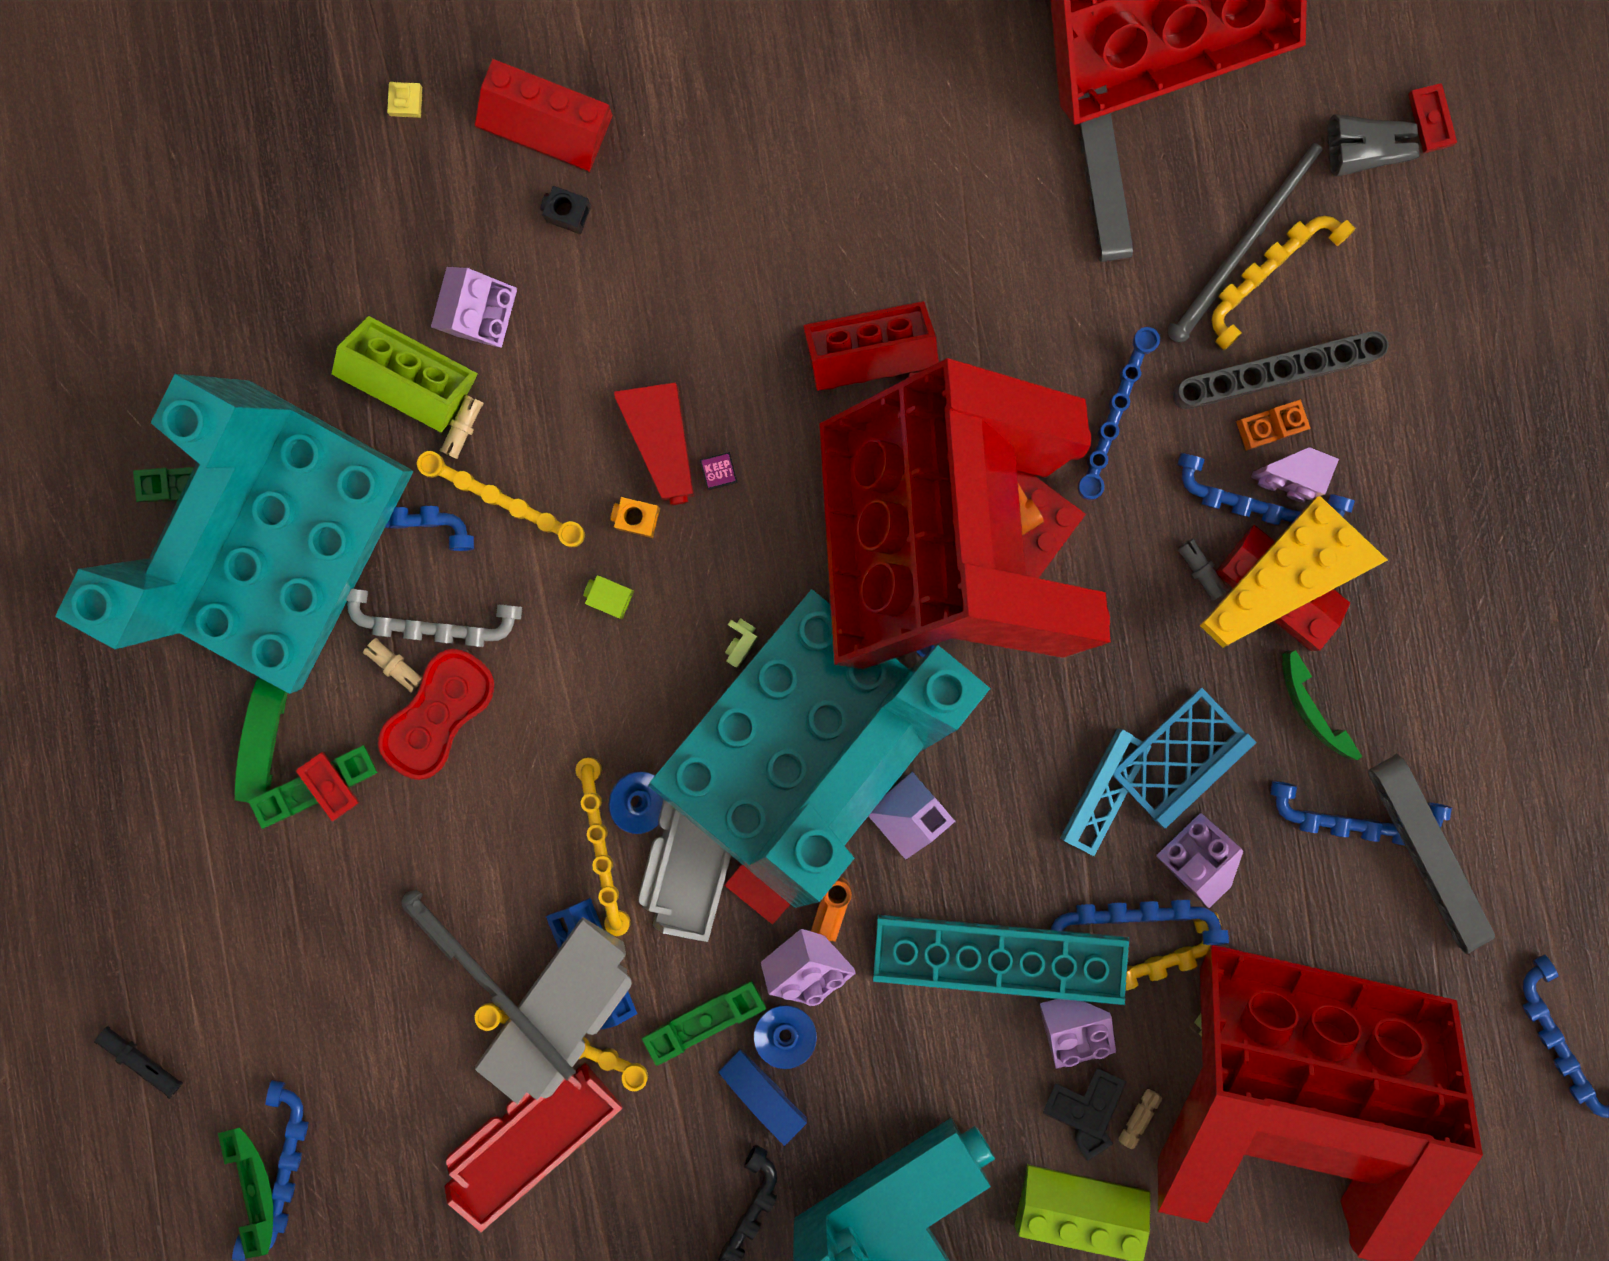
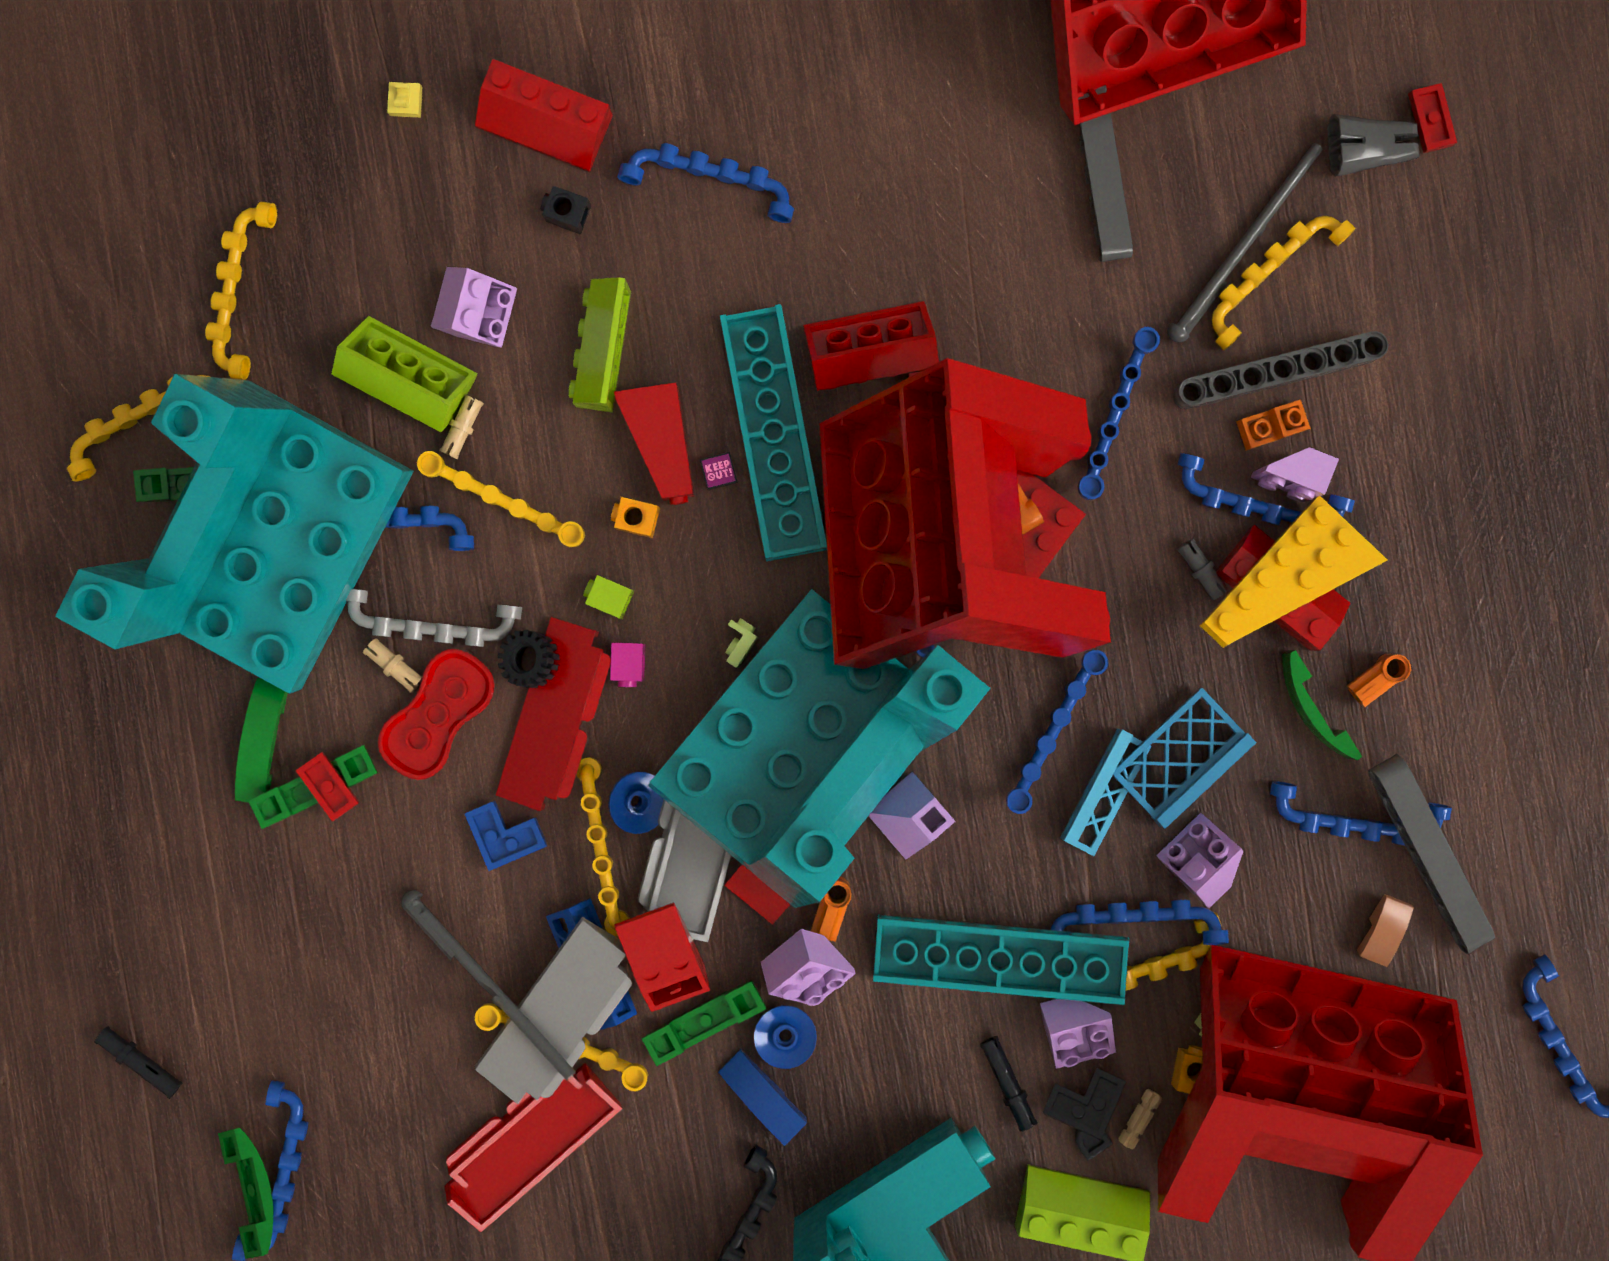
(99, 431): none -> yellow bar
(225, 302): none -> yellow bar
(501, 844): none -> blue plate
(514, 651): none -> black tyre
(548, 733): none -> red slope
(601, 344): none -> lime slope
(627, 663): none -> dark pink brick
(663, 957): none -> red slope
(698, 165): none -> blue bar
(773, 433): none -> teal tile
(1013, 1094): none -> black pin
(1019, 799): none -> blue bar
(1184, 1058): none -> light orange brick
(1377, 680): none -> orange piece
(1387, 930): none -> nougat slope

